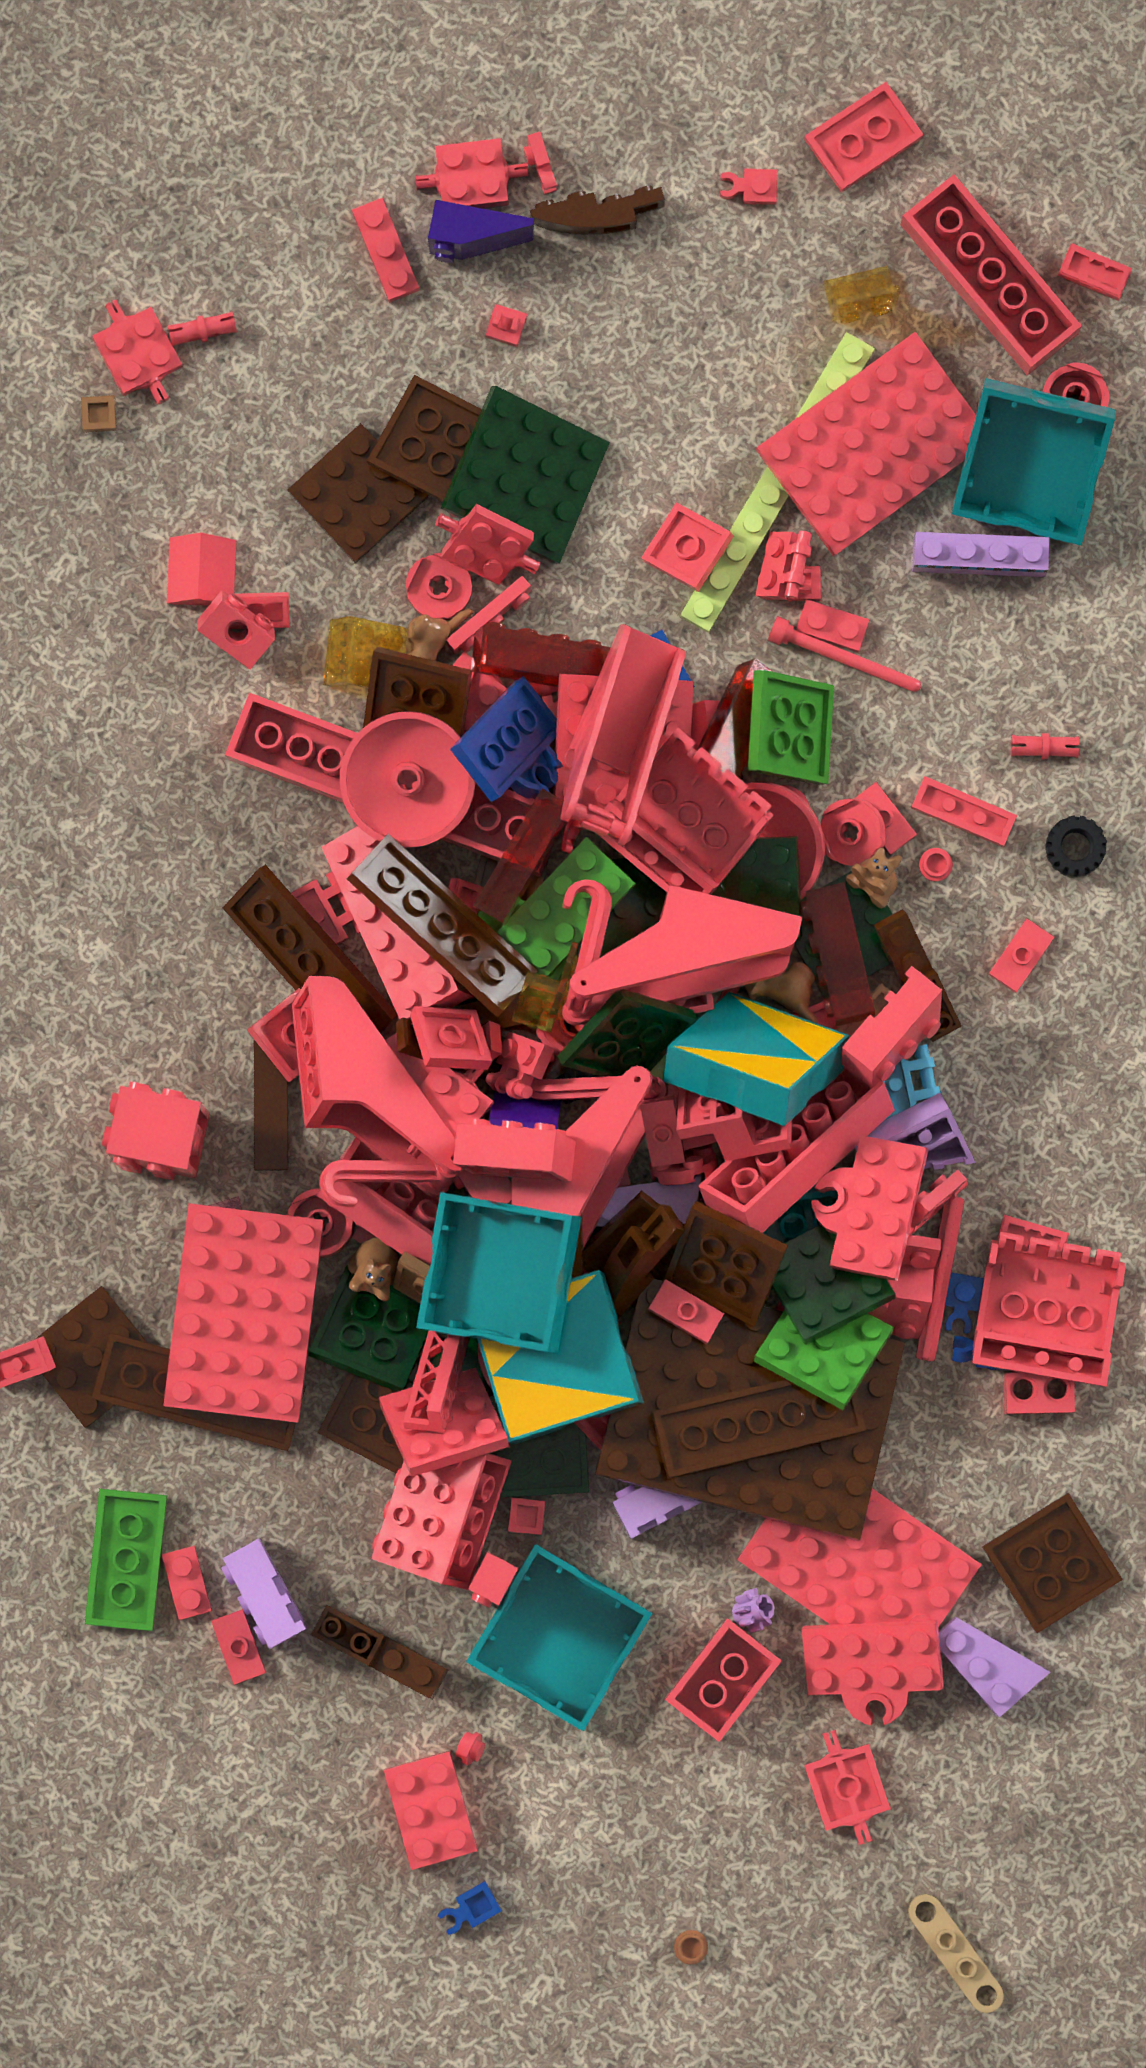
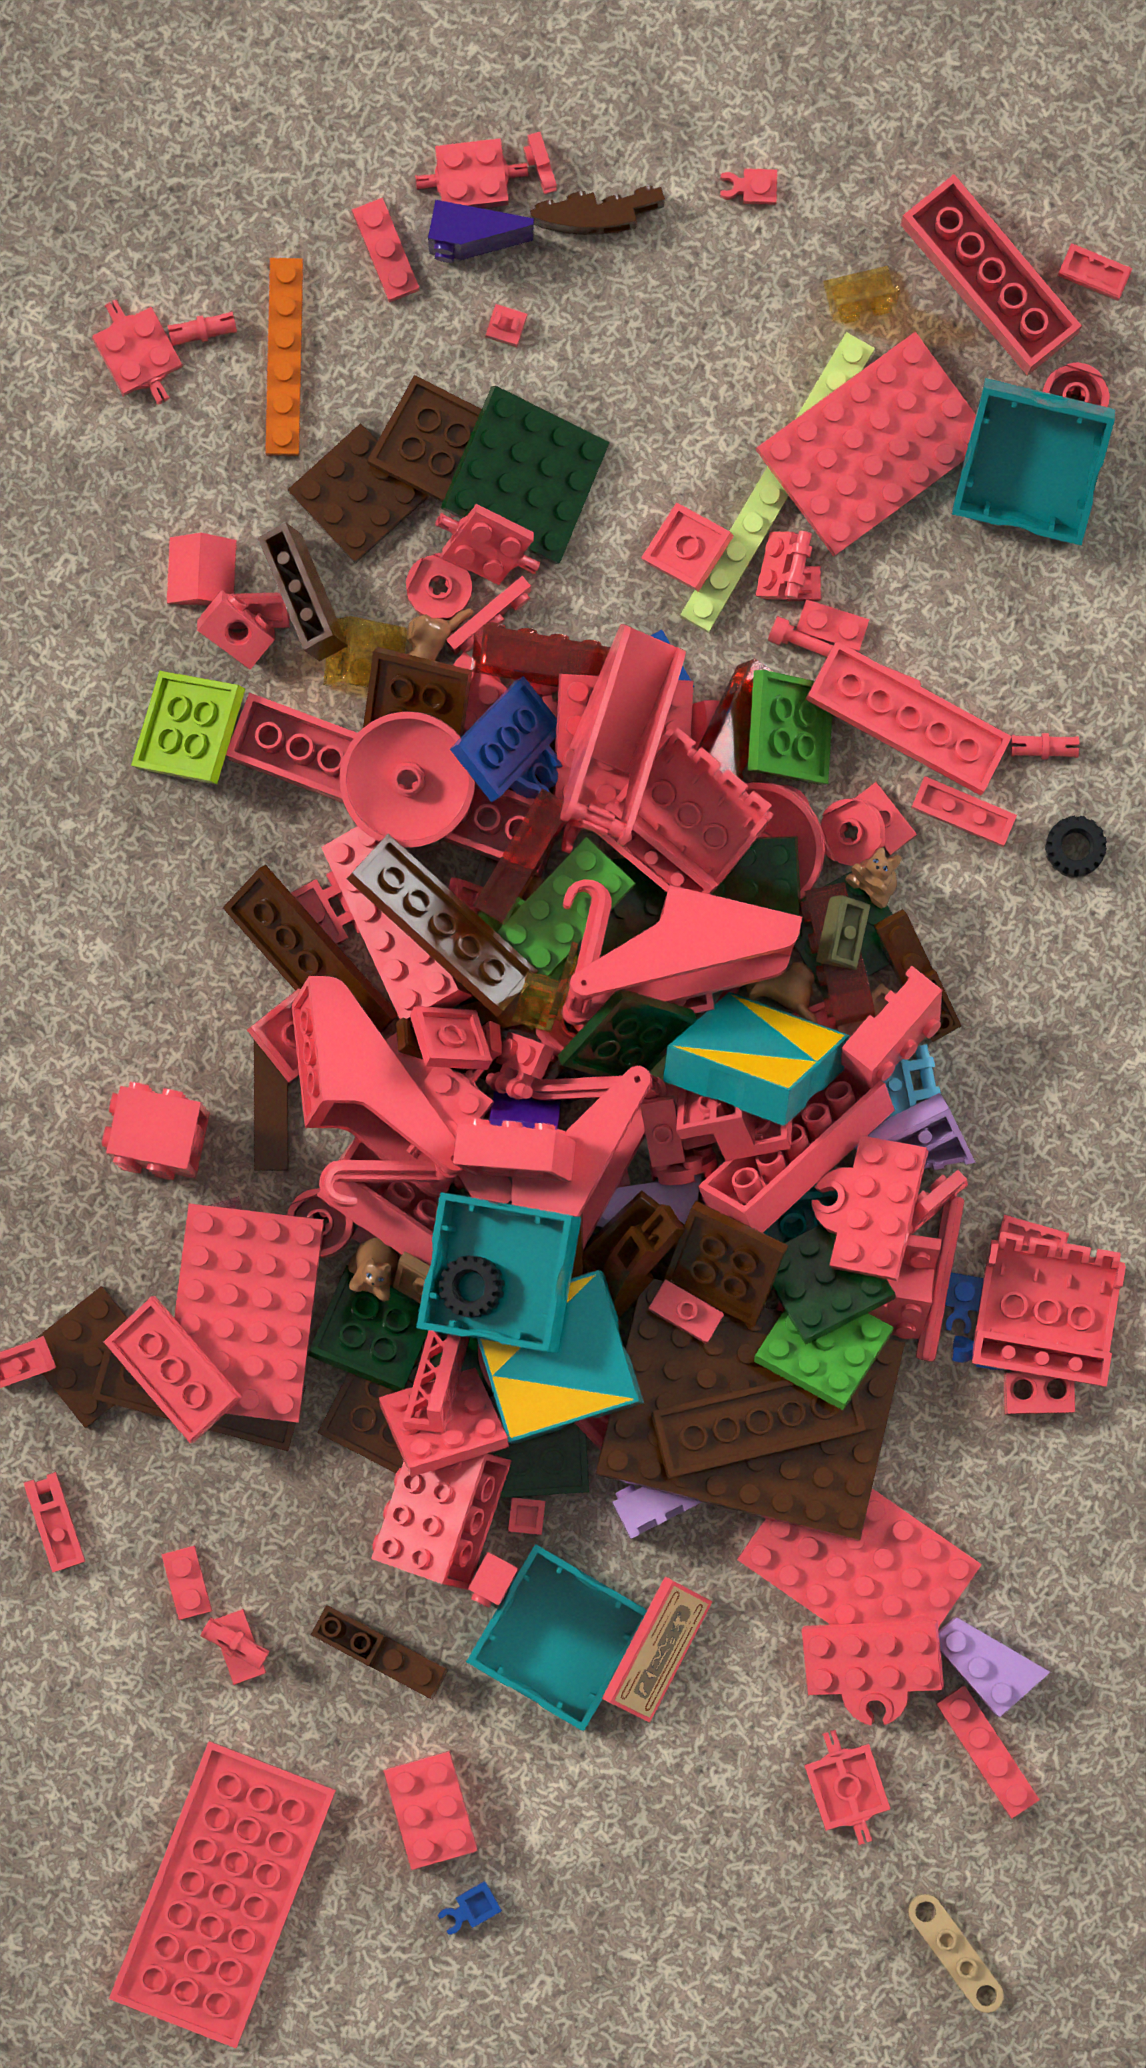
(55, 1523): none -> coral plate
(98, 413): medium nougat plate -> none
(126, 1559): bright green plate -> none
(172, 1369): none -> coral plate
(188, 727): none -> lime plate
(222, 1894): none -> coral plate
(235, 1643): none -> coral pin
(263, 1594): lavender wedge -> none
(284, 357): none -> orange plate
(302, 592): none -> reddish brown brick
(451, 1281): none -> black tyre
(470, 1748): coral plate -> none
(657, 1649): none -> tile
(690, 1947): nougat plate -> none
(723, 1680): coral brick -> none
(753, 1610): lavender gear -> none
(843, 932): none -> olive slope
(863, 136): coral plate -> none
(908, 718): none -> coral plate
(935, 864): coral plate -> none
(980, 554): lavender brick -> none
(987, 1751): none -> coral plate
(1021, 955): coral plate -> none
(1052, 1563): reddish brown plate -> none

